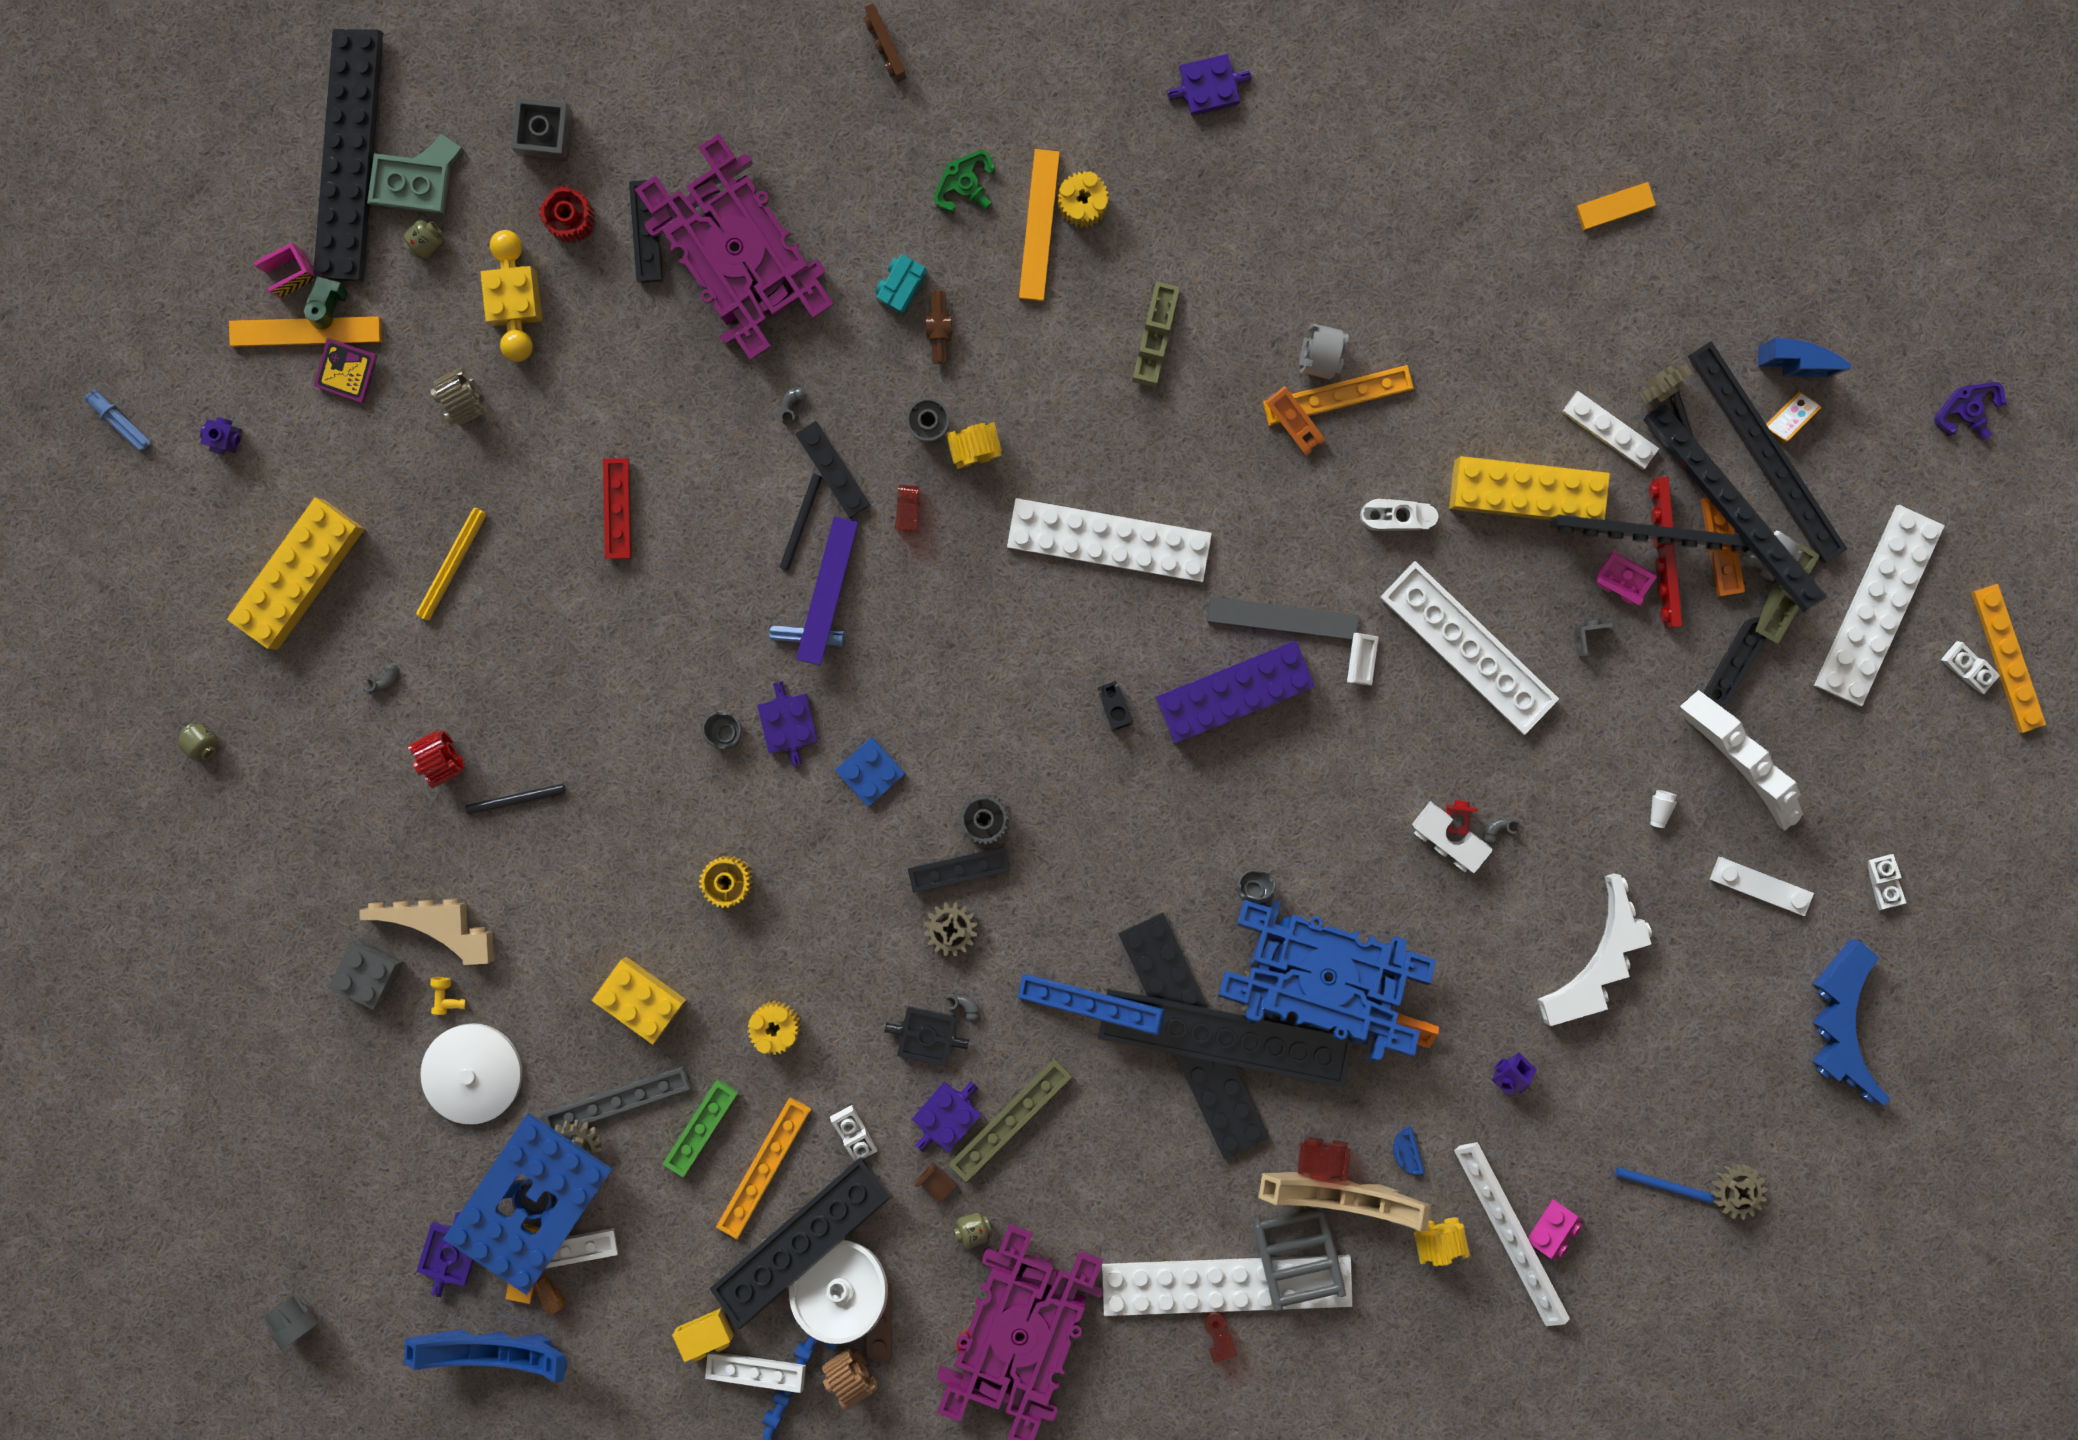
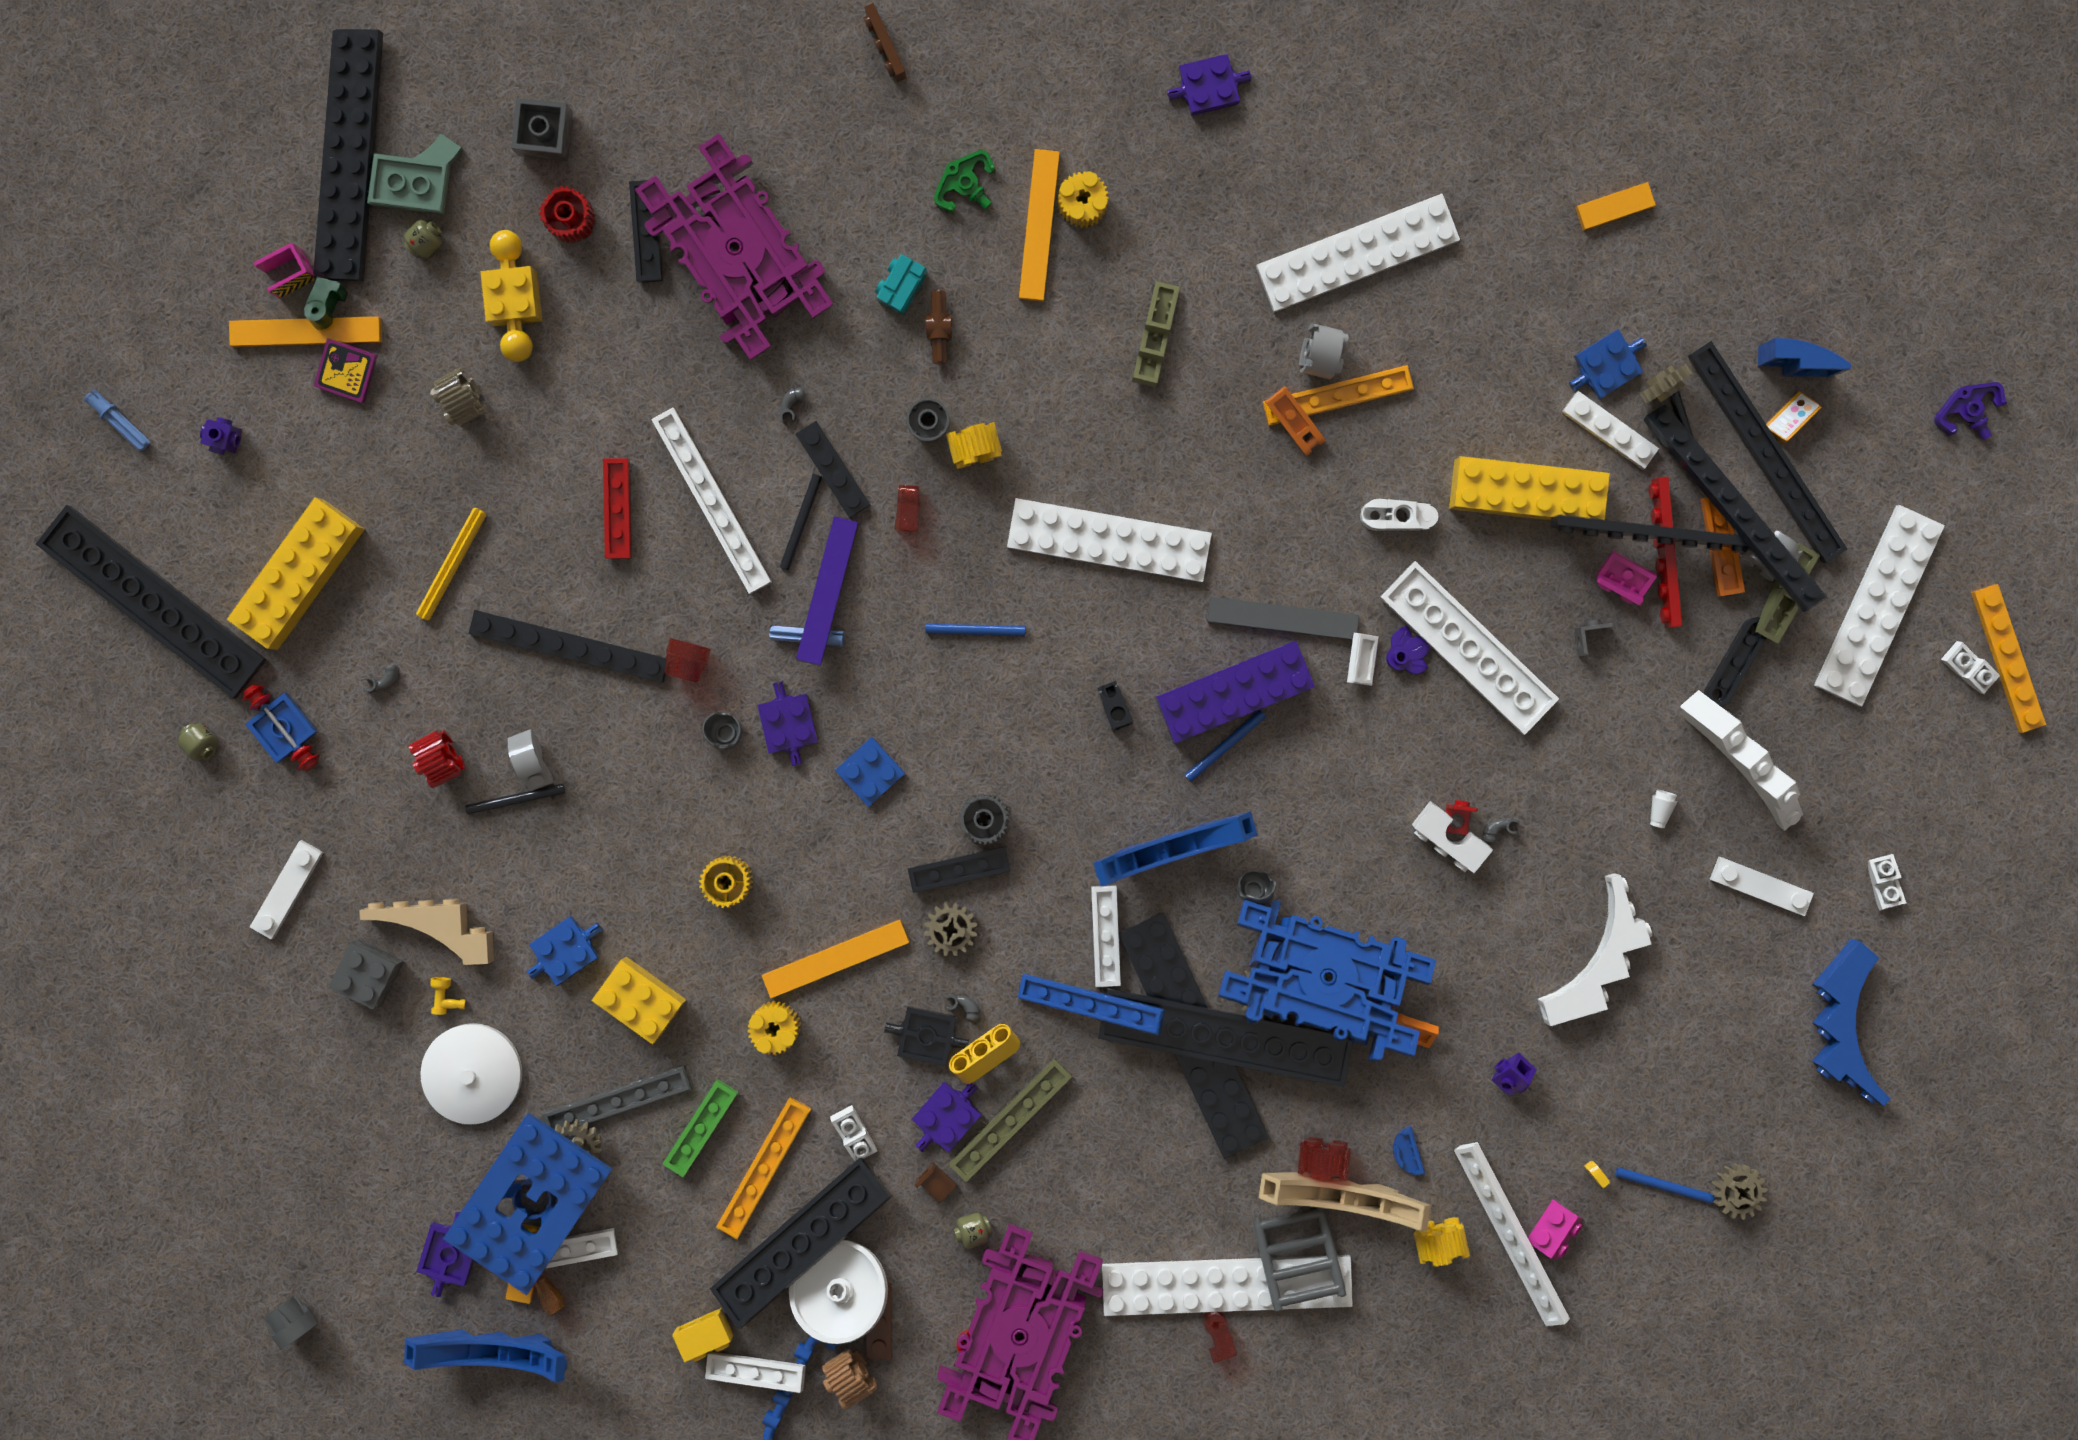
(151, 601): none -> black plate
(281, 727): none -> blue plate
(286, 889): none -> white plate
(527, 760): none -> light grey brick
(564, 950): none -> blue plate
(568, 646): none -> black plate
(685, 660): none -> clear red piece
(711, 500): none -> white plate
(835, 958): none -> light orange tile
(975, 629): none -> blue bar
(984, 1054): none -> yellow beam
(1105, 936): none -> white plate
(1175, 847): none -> blue arch
(1225, 745): none -> blue bar
(1357, 253): none -> white plate
(1410, 649): none -> dark purple plate
(1597, 1174): none -> yellow tile
(1608, 364): none -> blue plate

